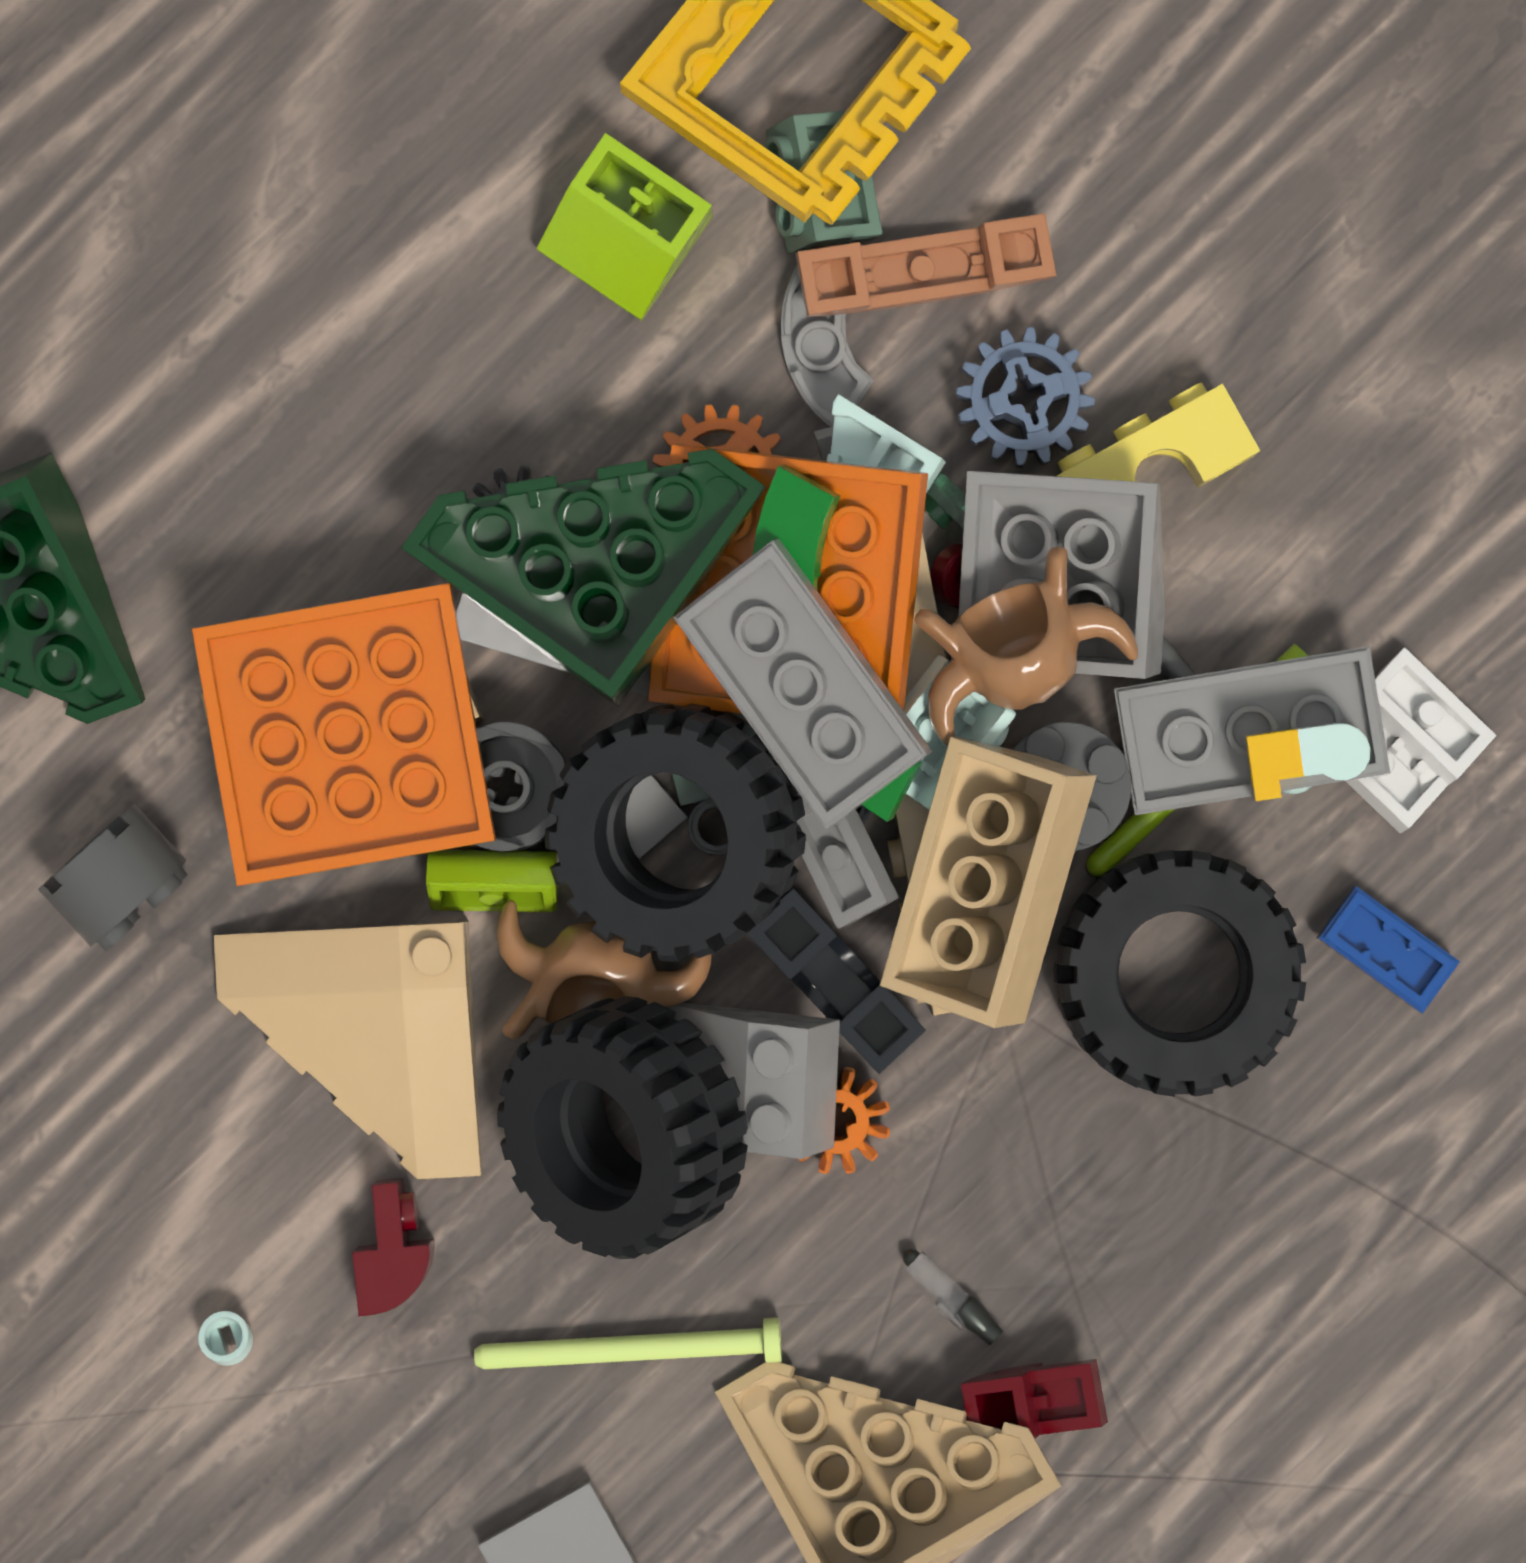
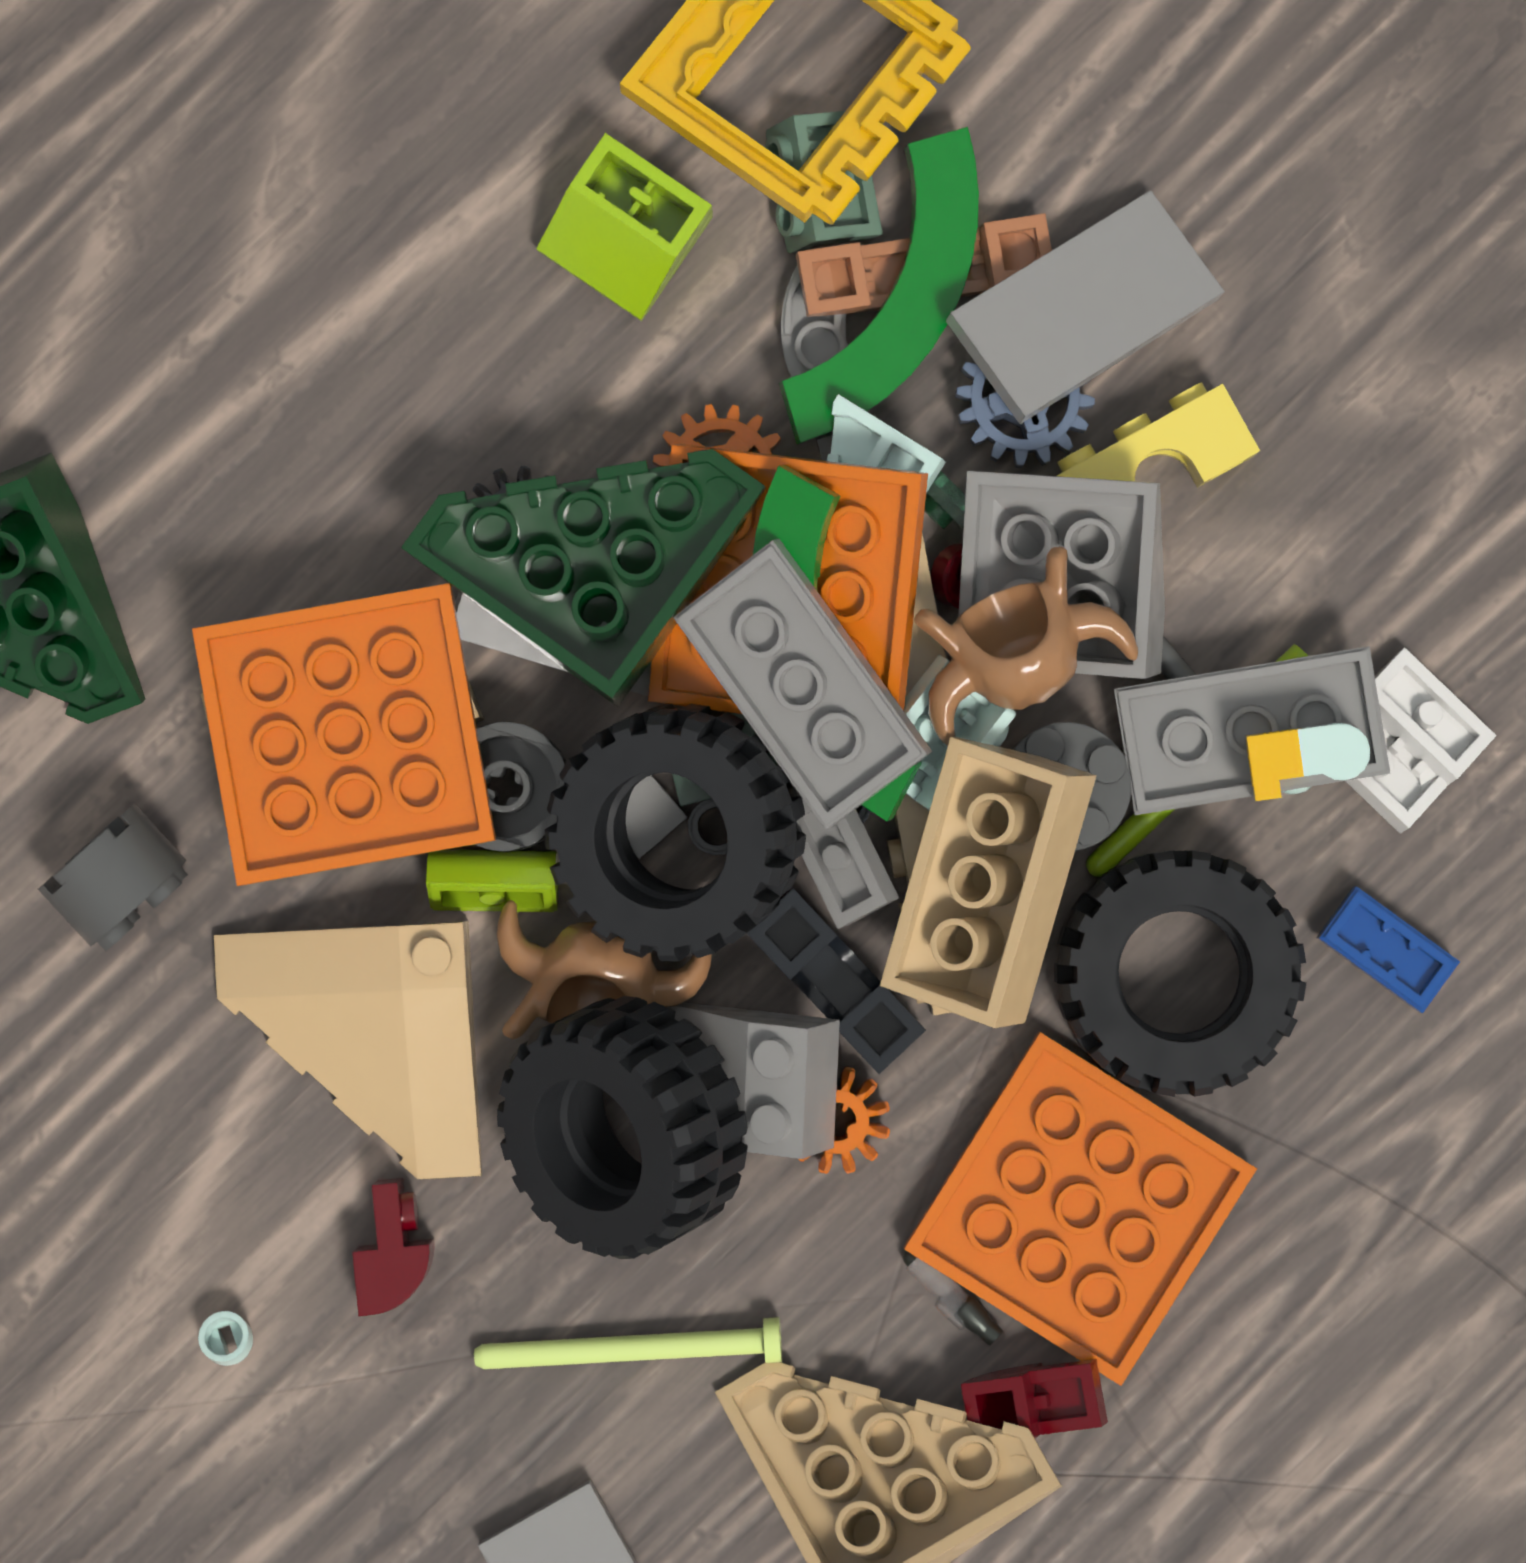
(920, 300): none -> green tile
(1079, 1208): none -> orange plate
(1084, 306): none -> light grey tile

